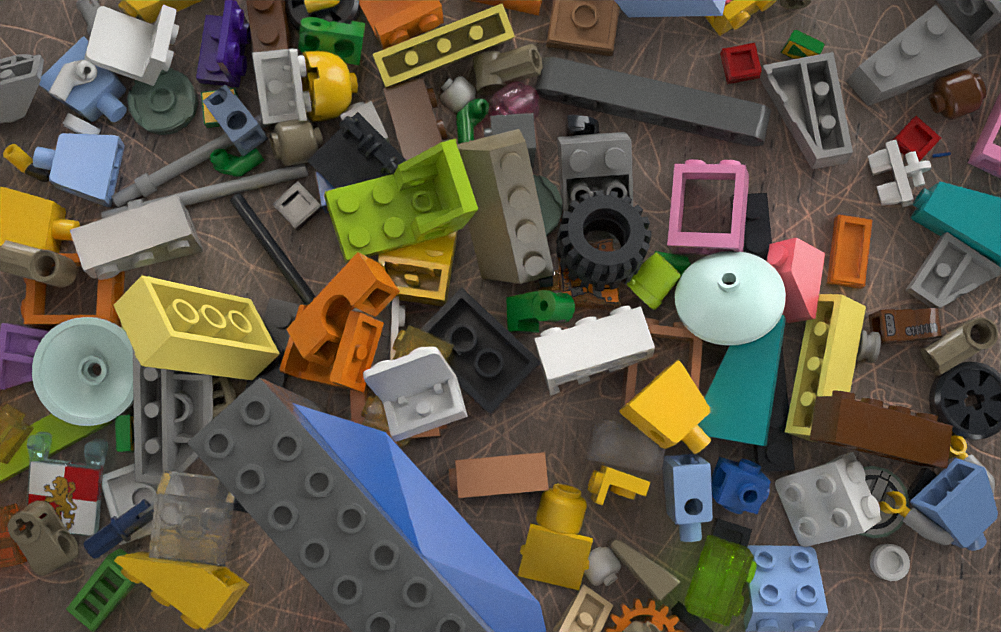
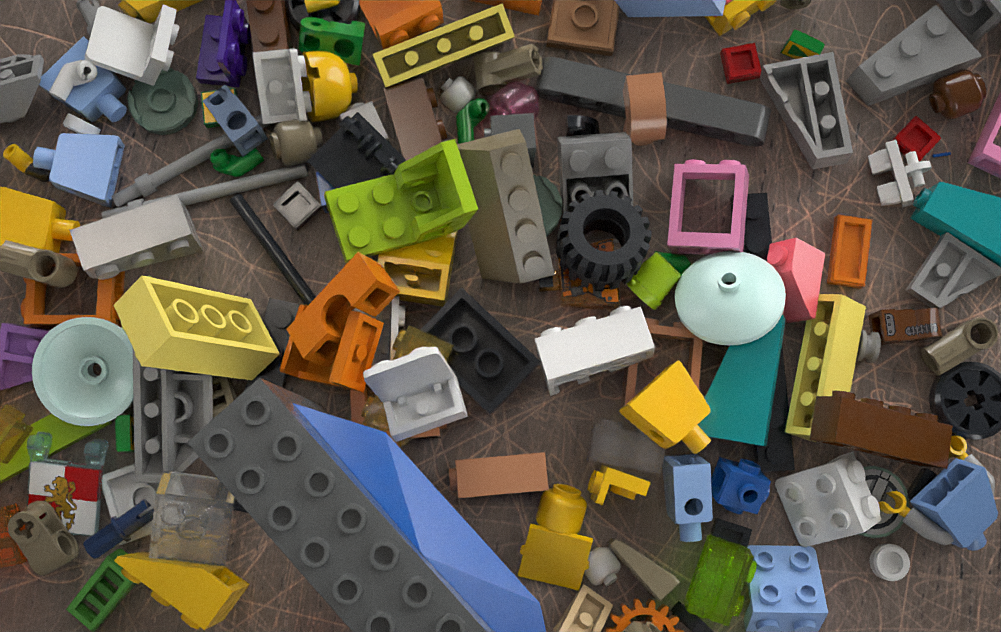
(535, 307): green leg -> none
(645, 108): none -> nougat brick

